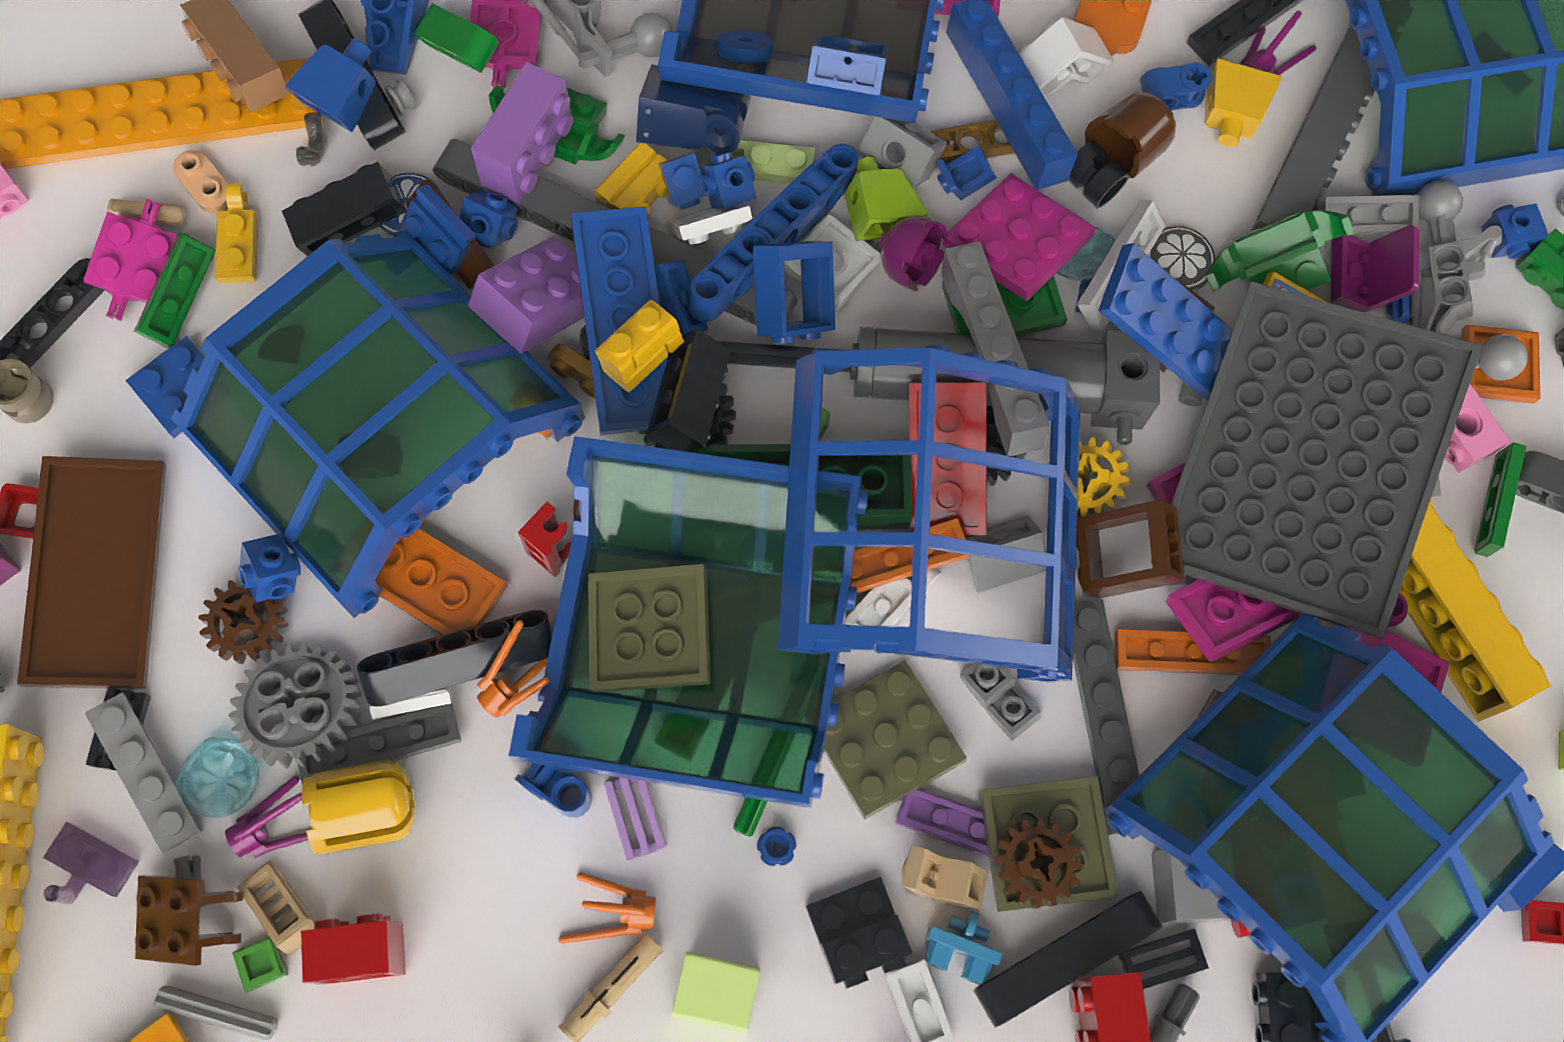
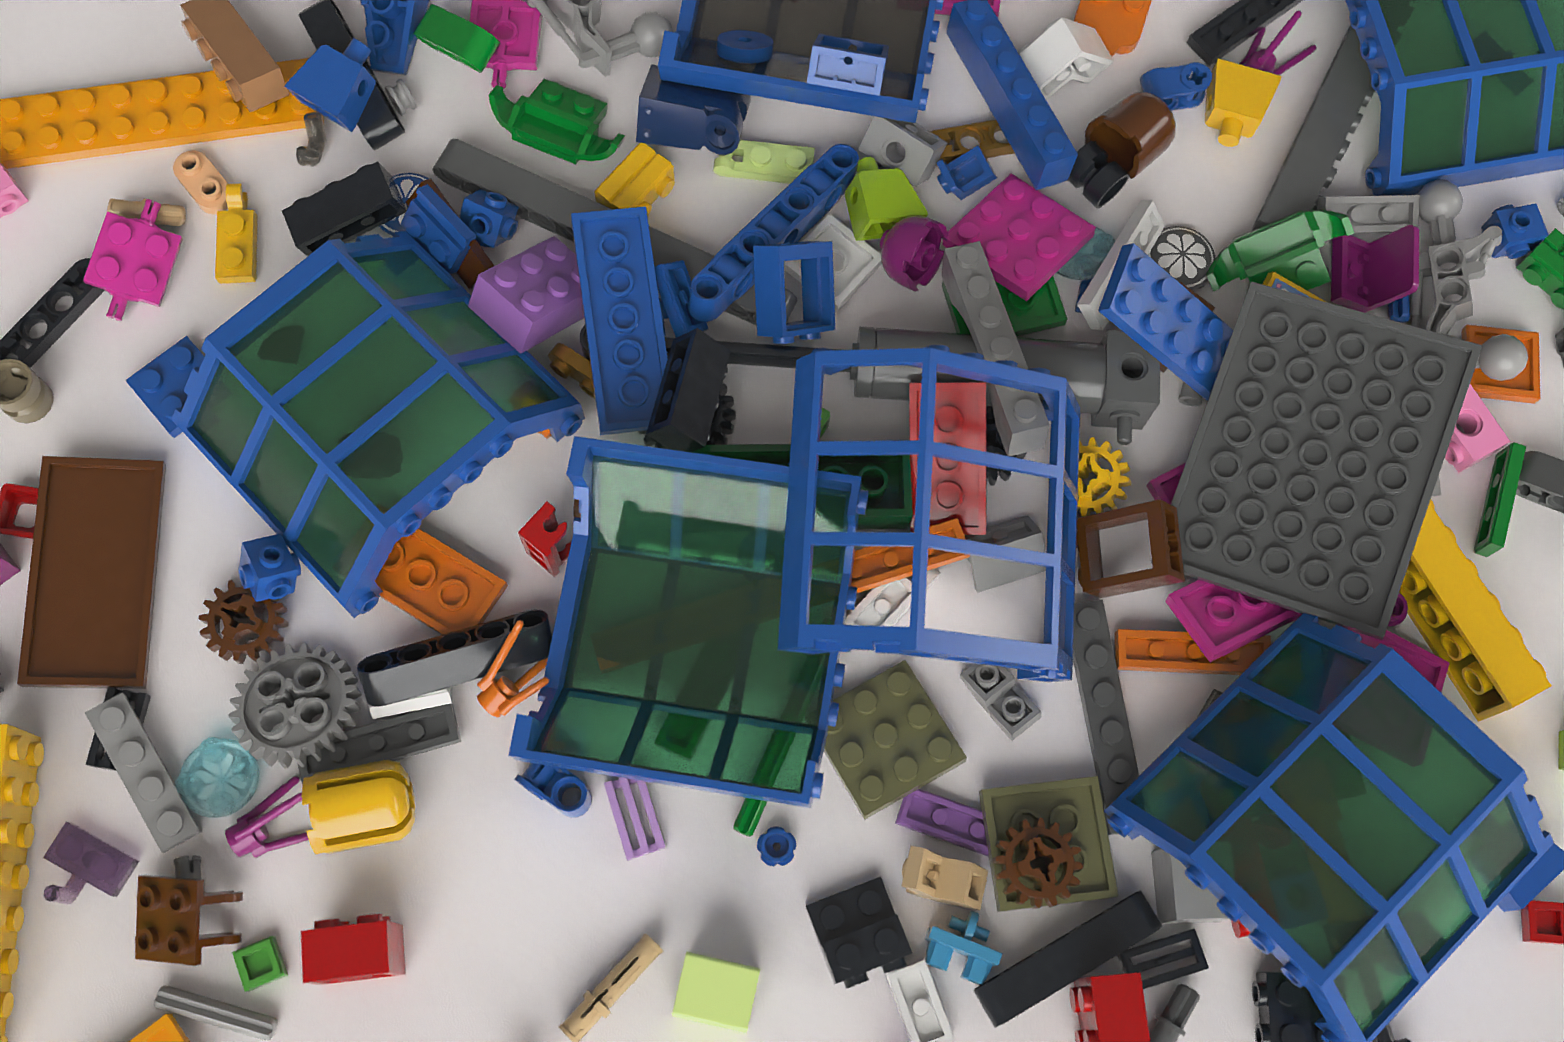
(174, 290): green tile -> none
(287, 932): tan slope -> none
(523, 133): medium lavender brick -> none
(636, 912): orange plant -> none
(639, 345): yellow brick -> none
(648, 628): olive plate -> none
(682, 180): blue bracket -> none
(698, 225): white plate -> none
(727, 180): blue brick -> none

